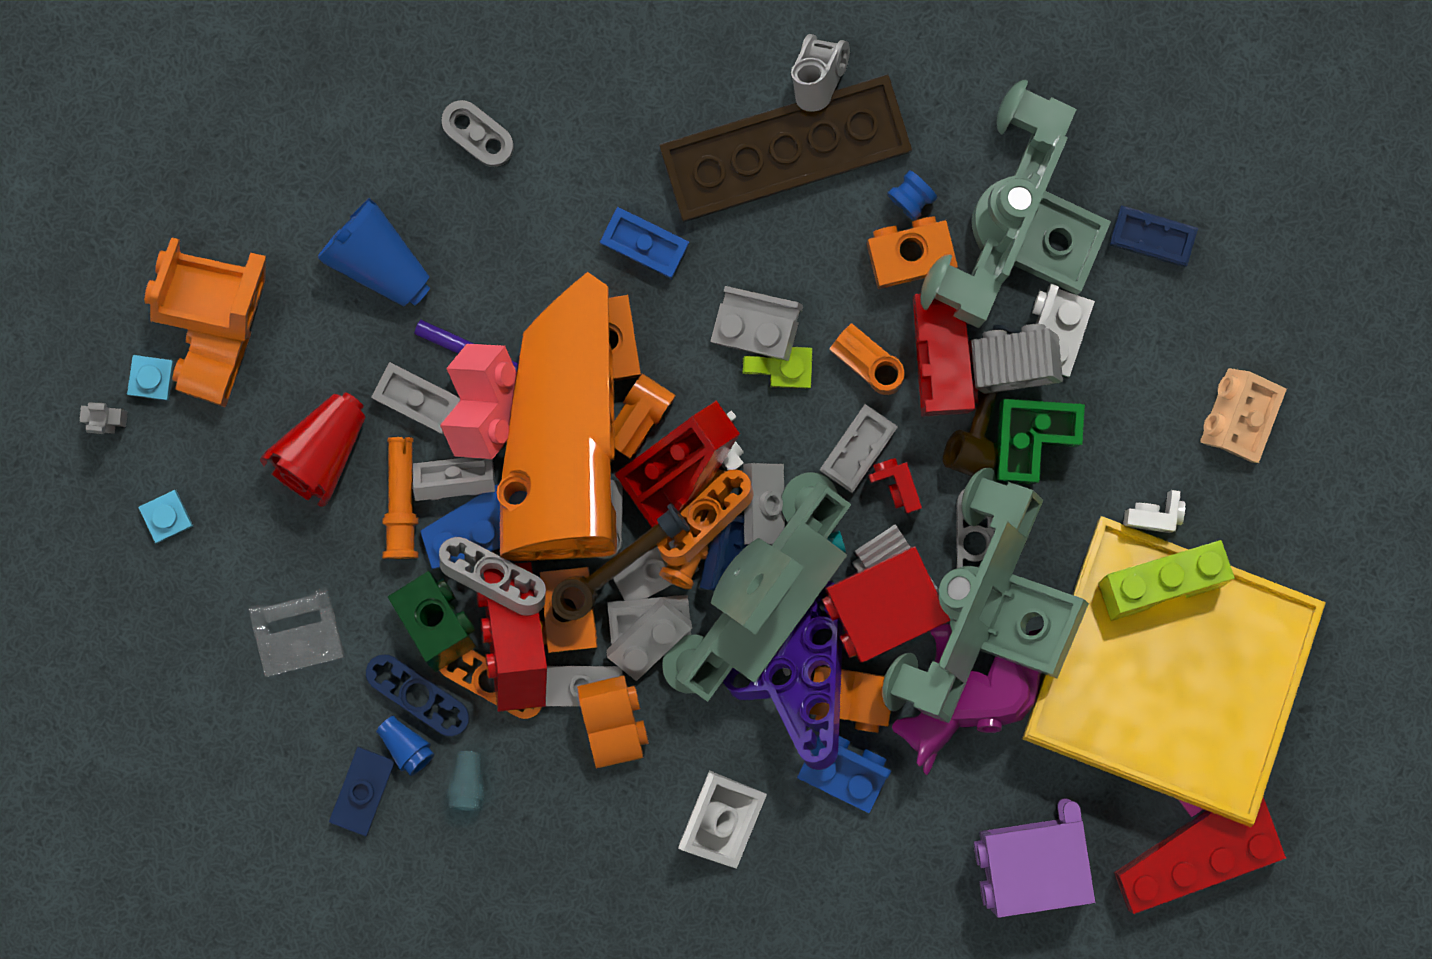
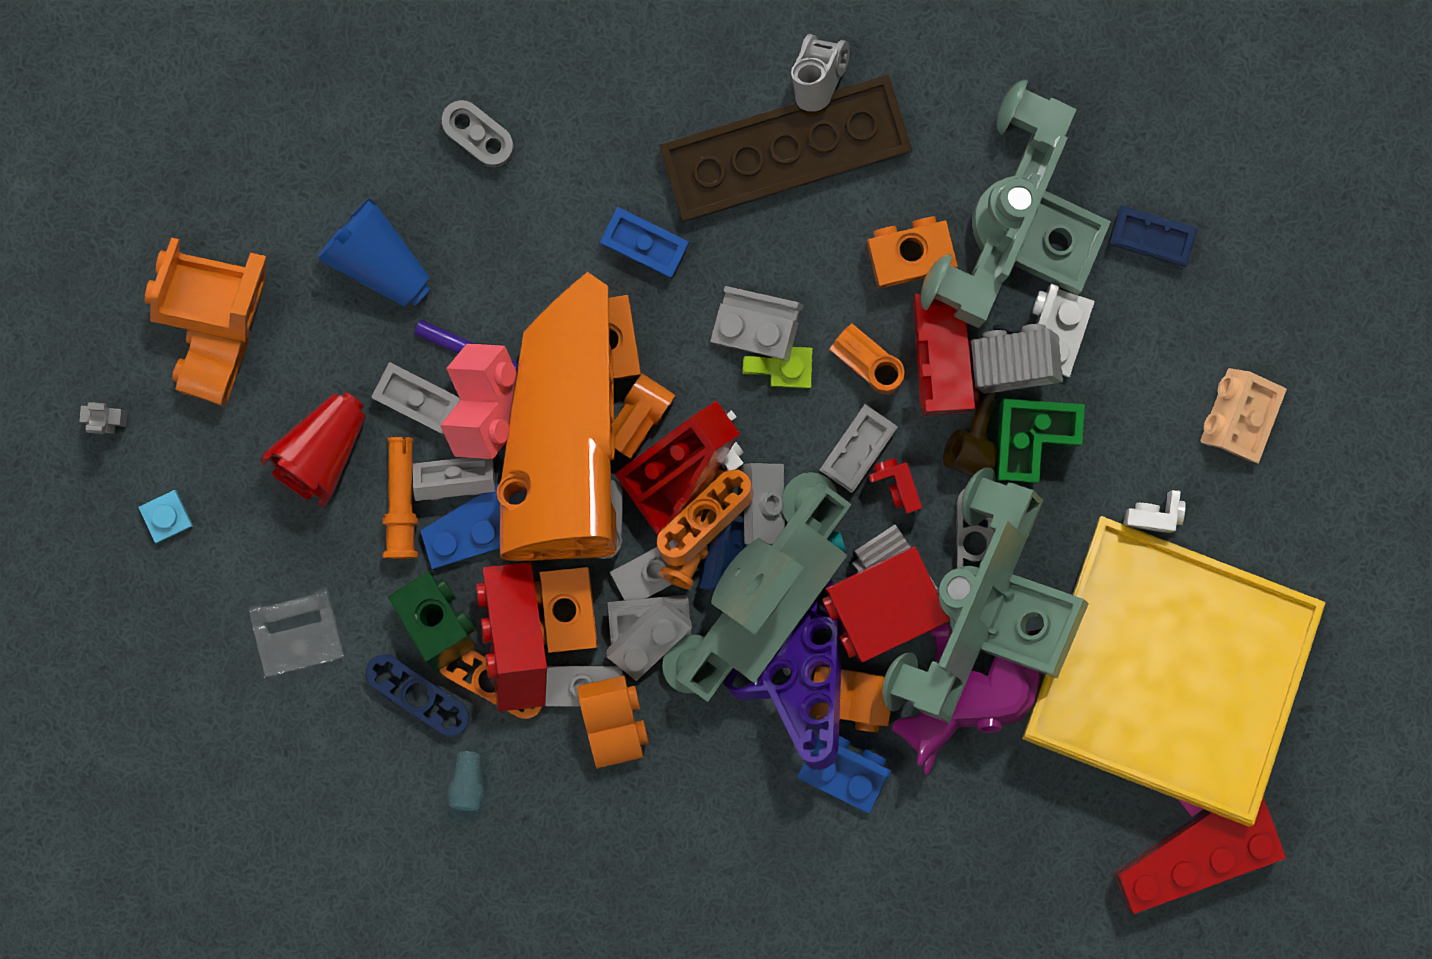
(150, 377): medium azure plate -> none
(362, 791): dark blue plate -> none
(405, 746): blue cone -> none
(486, 560): light grey beam -> none
(668, 525): dark brown piece -> none
(722, 820): white slope -> none
(912, 195): blue wheel -> none
(1036, 865): medium lavender container -> none
(1165, 579): lime arch -> none

